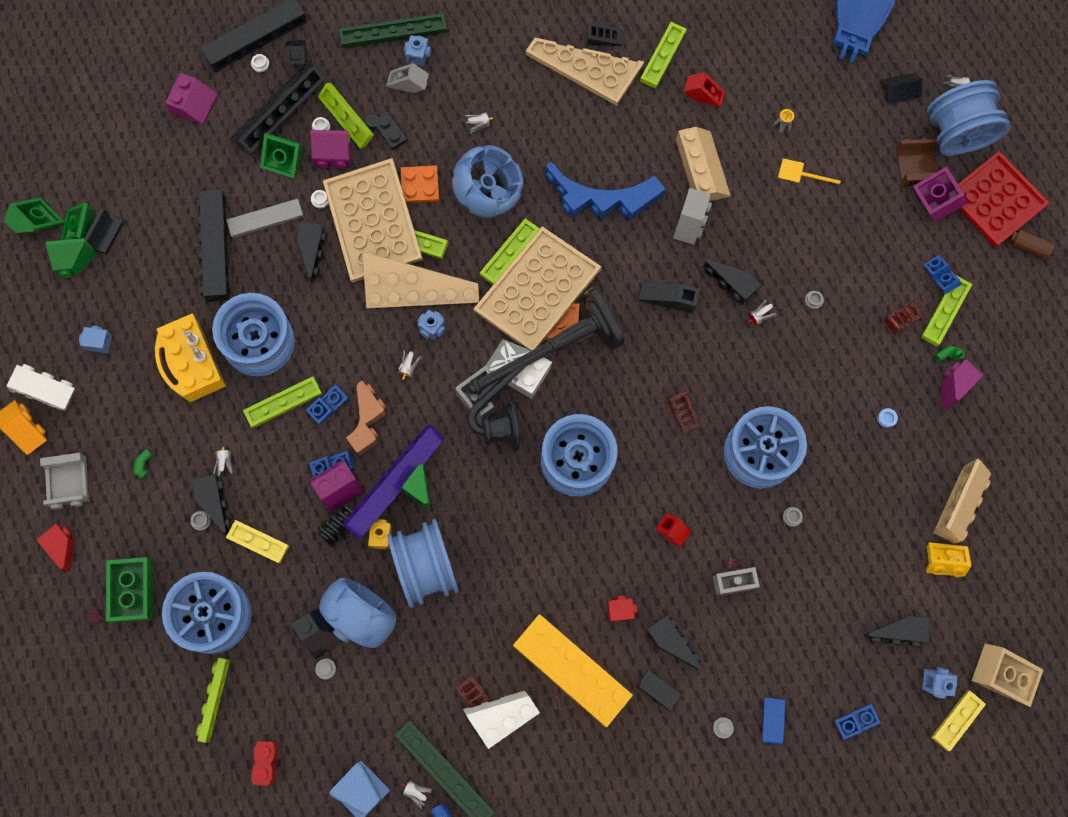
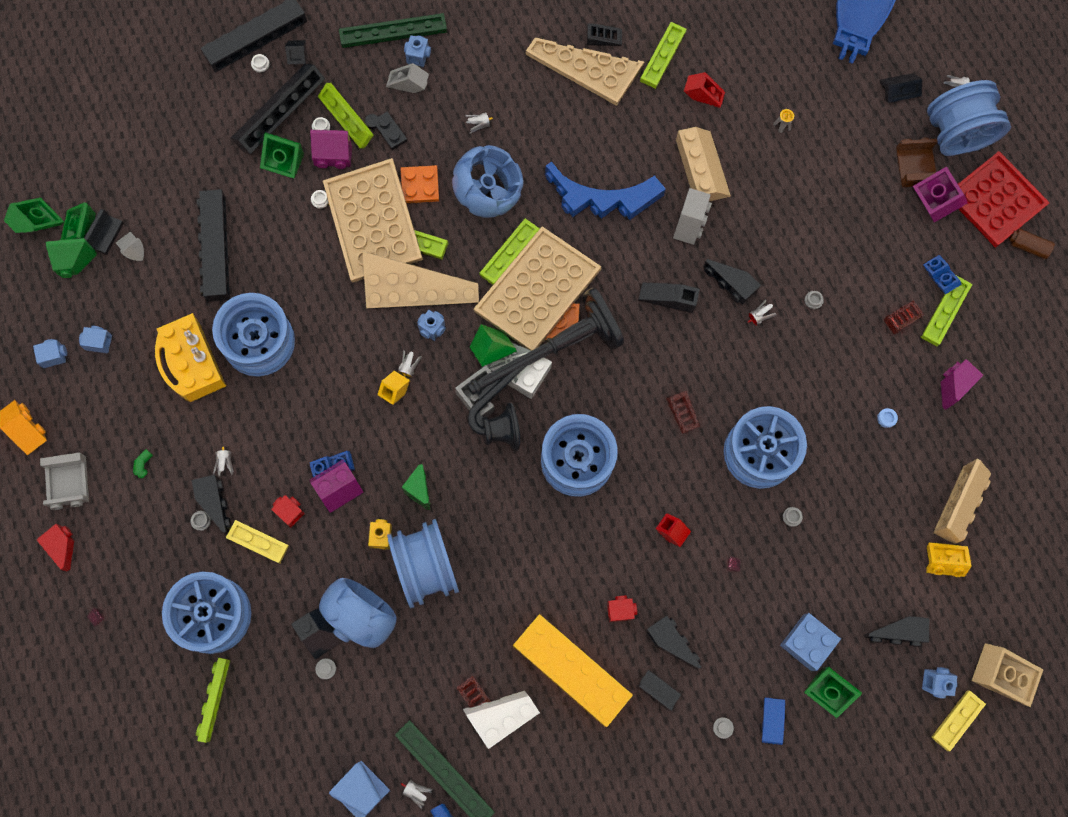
(41, 387): white wedge -> none
(50, 353): none -> medium blue brick
(129, 590): green brick -> none
(131, 247): none -> light grey tile
(191, 99): magenta slope -> none
(264, 218): light grey tile -> none
(264, 768): red brick -> none
(282, 402): lime plate -> none
(288, 510): none -> red brick
(310, 241): black slope -> none
(328, 404): blue slope -> none
(335, 526): black piece -> none
(370, 411): nougat arch -> none
(392, 481): dark purple beam -> none
(393, 387): none -> yellow brick
(490, 345): none -> green slope
(736, 581): light grey brick -> none
(792, 171): yellow piece -> none
(810, 642): none -> medium blue brick
(832, 691): none -> green slope
(857, 721): blue slope -> none
(950, 352): green arm -> none

